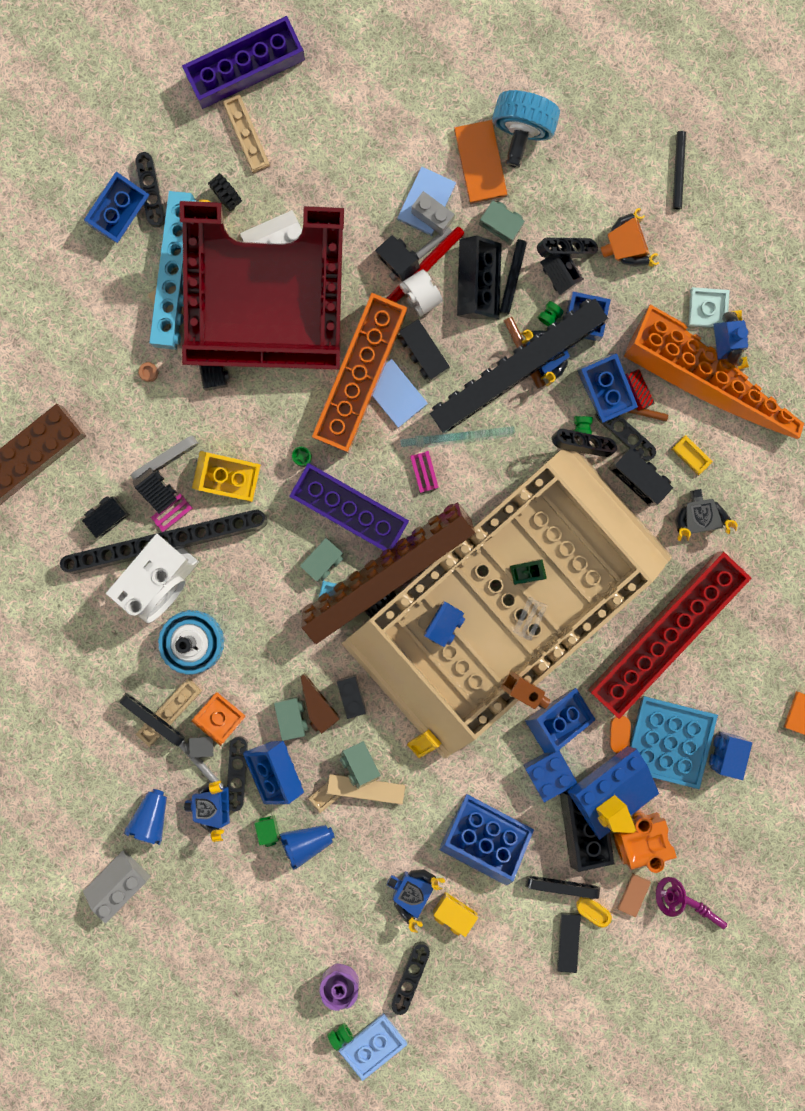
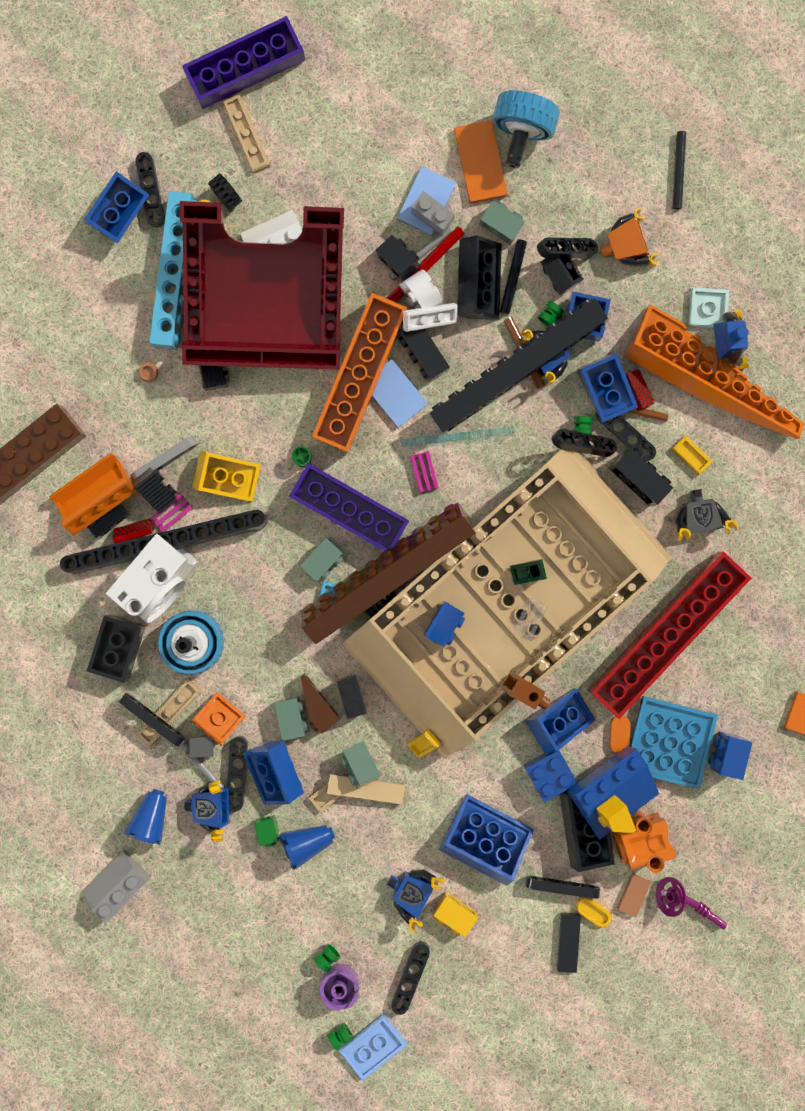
(93, 493): none -> orange panel
(116, 648): none -> black brick
(132, 531): none -> red tile
(326, 957): none -> green wheel
(429, 317): none -> white tile

